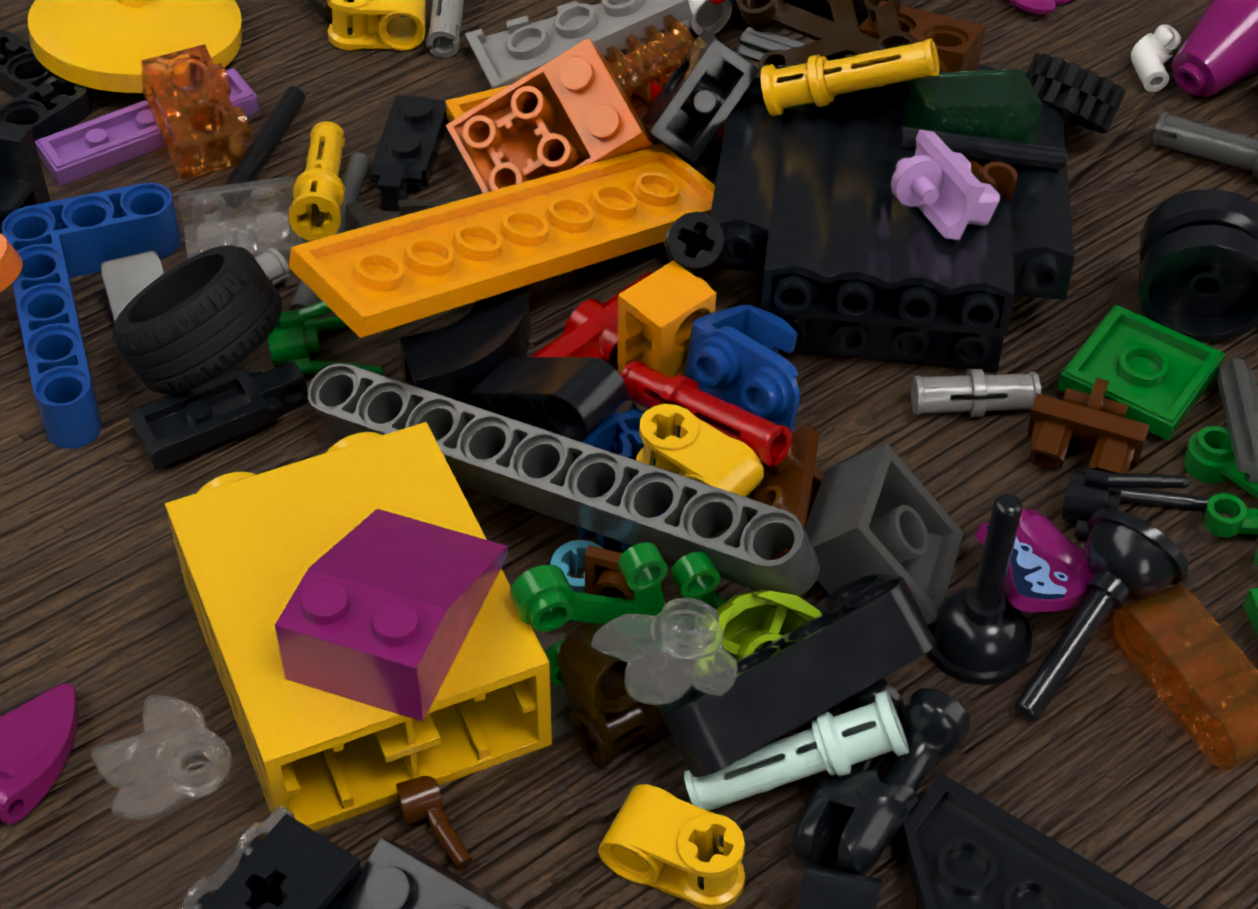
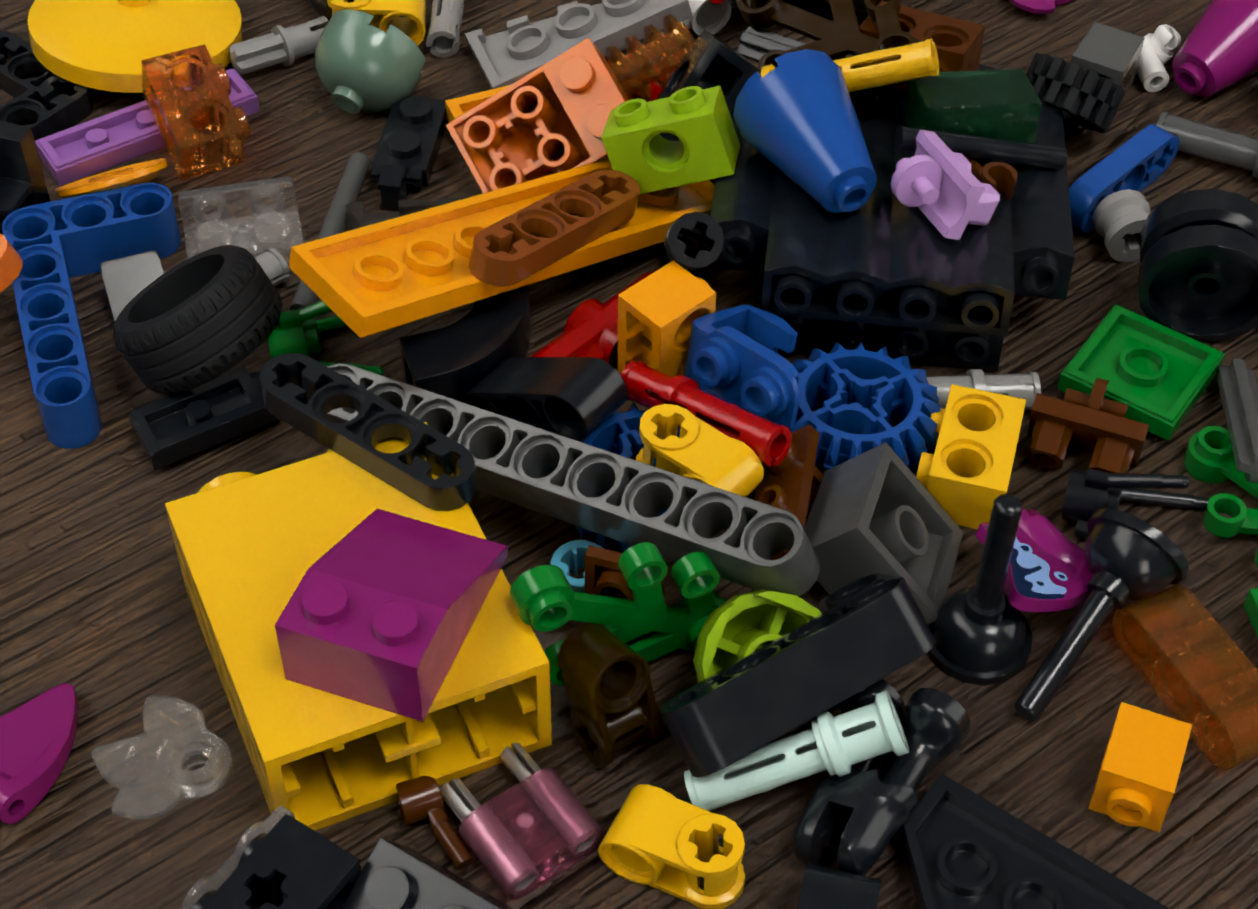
(115, 178): none -> light orange dish
(268, 136): black bar -> none
(277, 47): none -> light grey axle
(319, 188): yellow pin -> none
(365, 65): none -> sand green cylinder
(374, 422): none -> black beam
(527, 830): none -> clear pink piece
(599, 199): none -> dark orange beam
(670, 651): clear plate -> none
(693, 114): none -> lime brick
(809, 129): none -> blue cone
(860, 400): none -> blue gear
(972, 453): none -> yellow brick
(1110, 54): none -> dark grey brick
(1120, 221): none -> light grey wheel
(1128, 167): none -> blue beam
(1140, 767): none -> light orange brick

